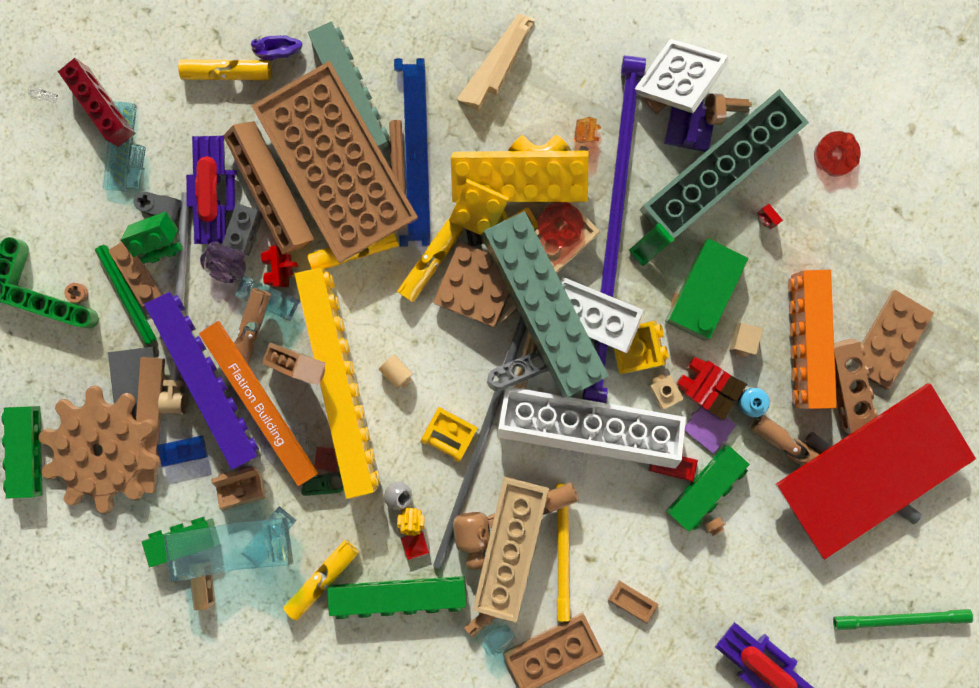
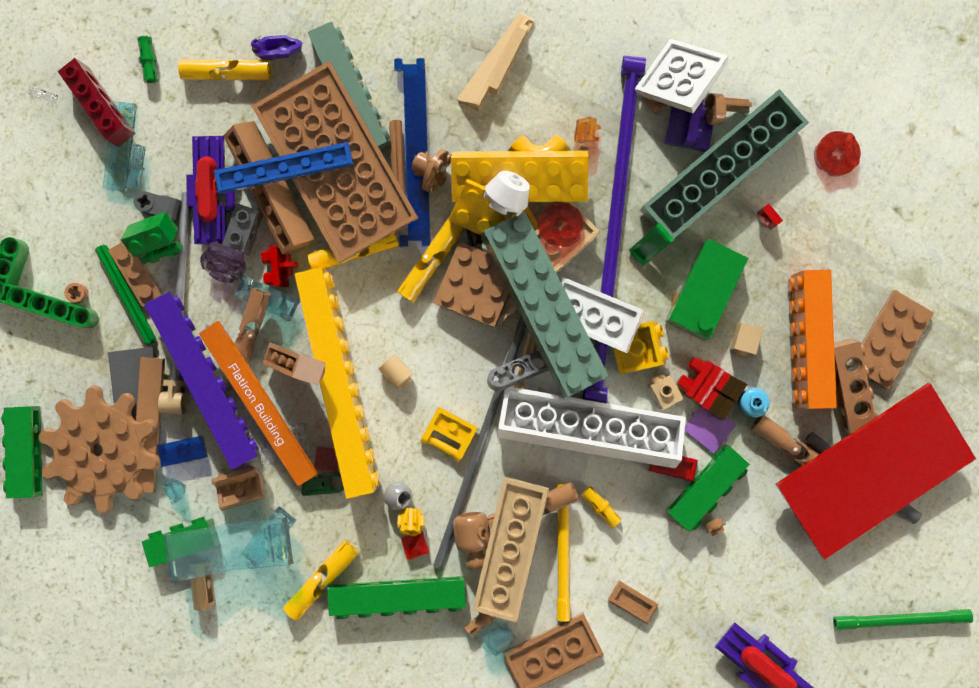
(147, 59): none -> green pin
(174, 490): none -> clear light blue slope
(283, 167): none -> blue tile
(431, 168): none -> medium nougat plate
(508, 193): none -> white cone
(601, 507): none -> yellow pin

